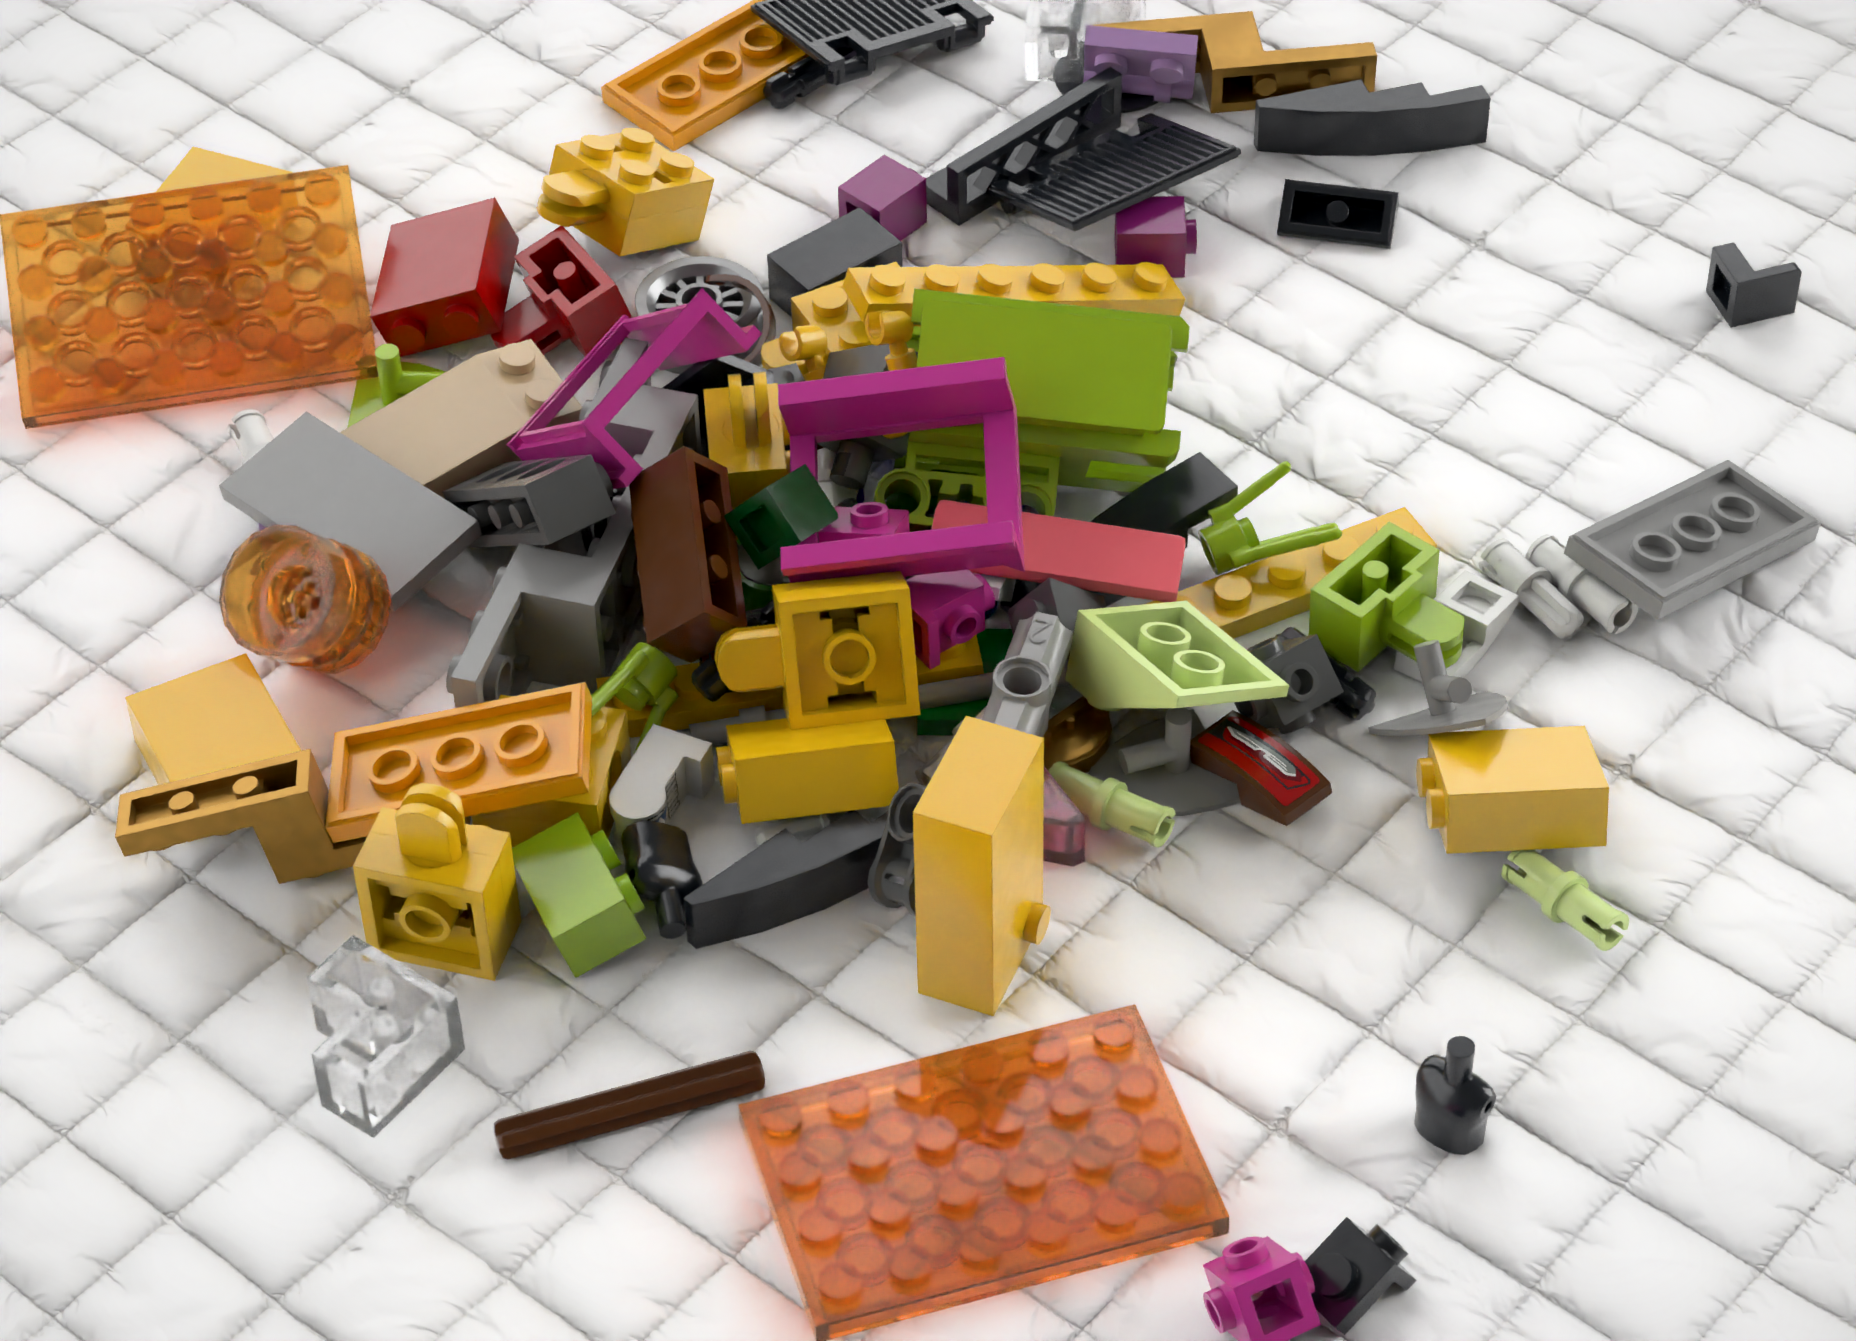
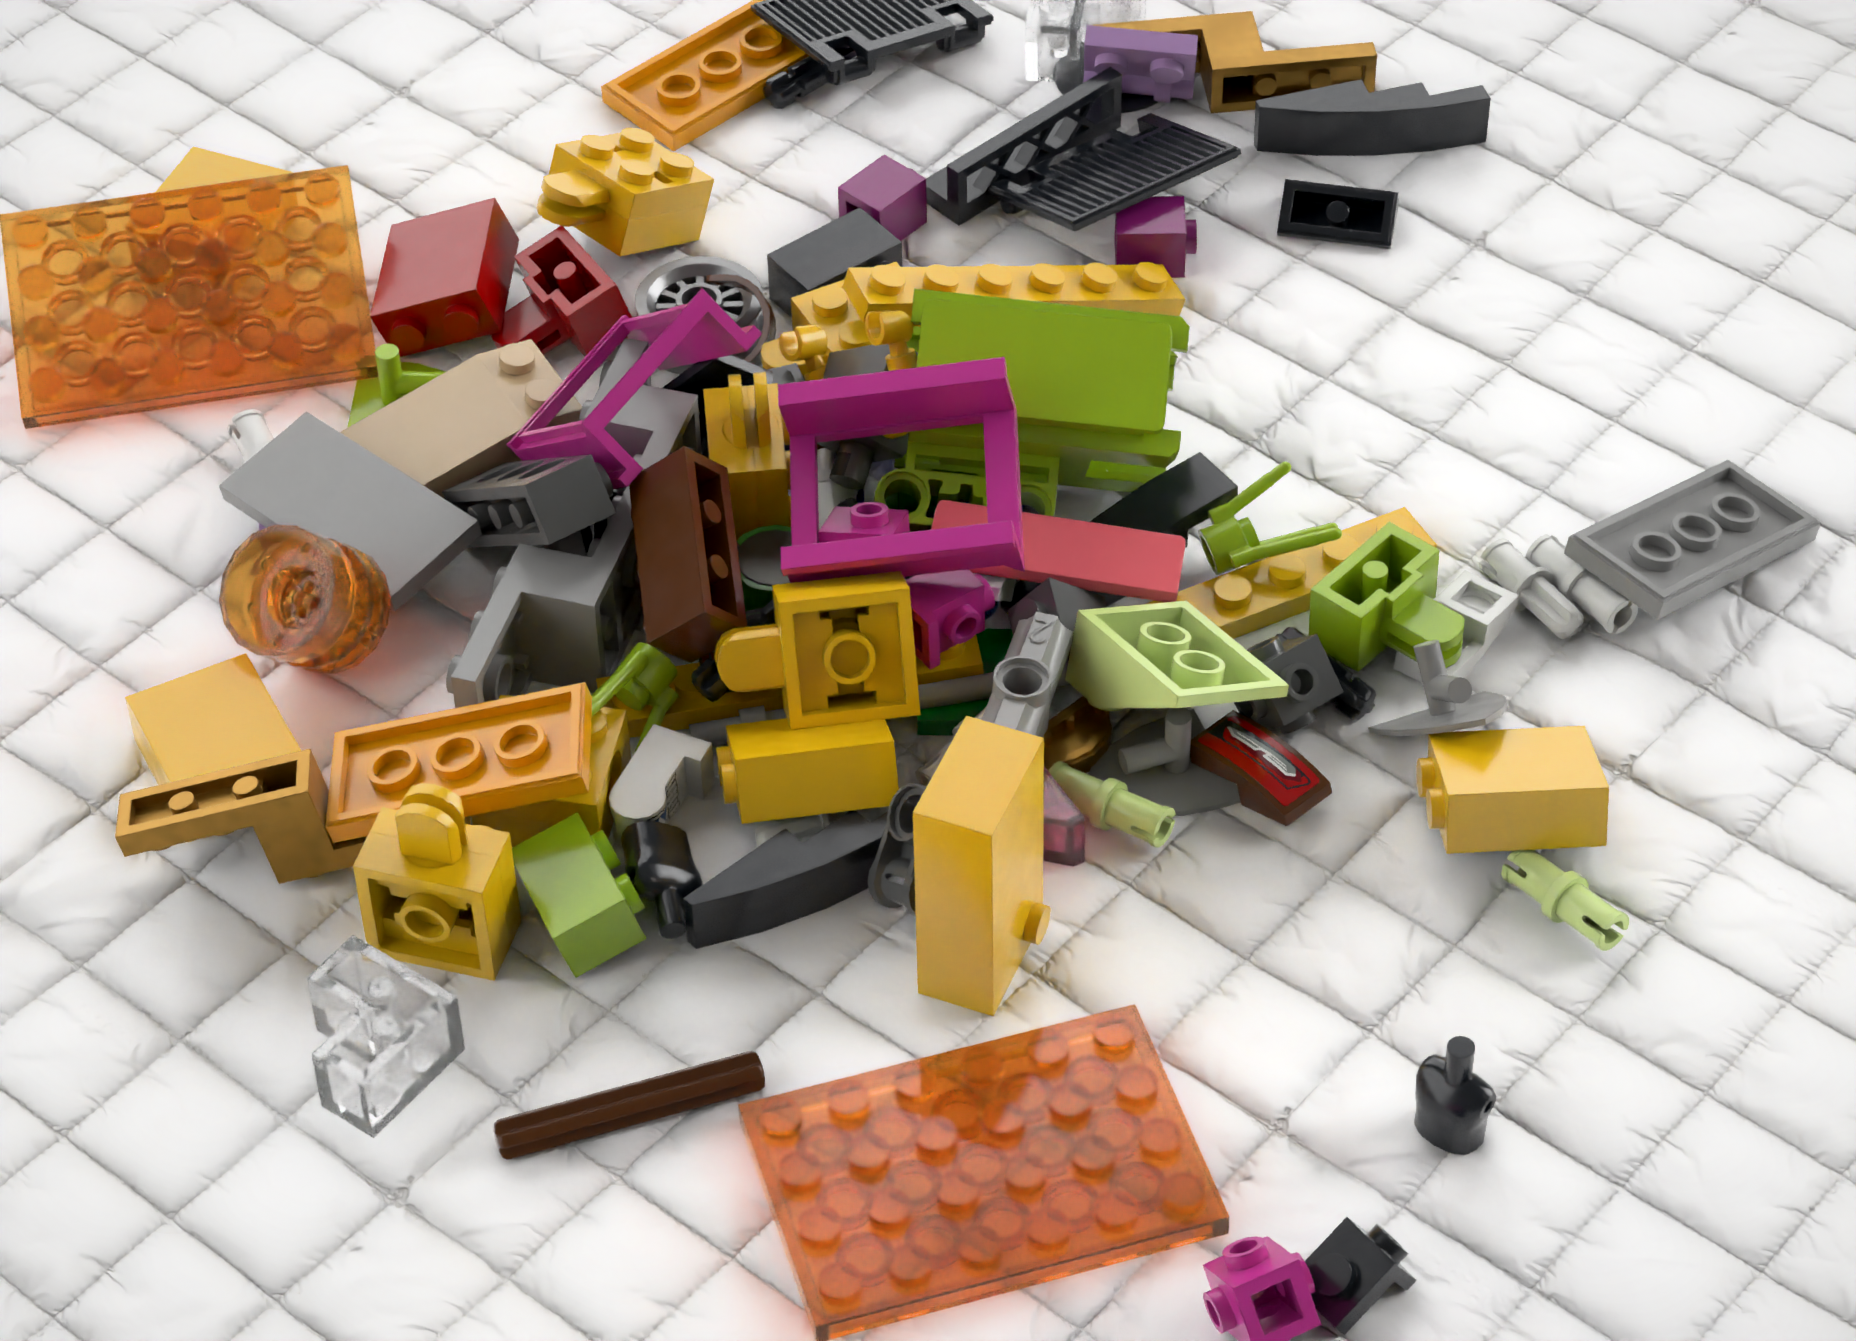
(781, 516): dark green panel -> none
(1748, 294): black panel -> none

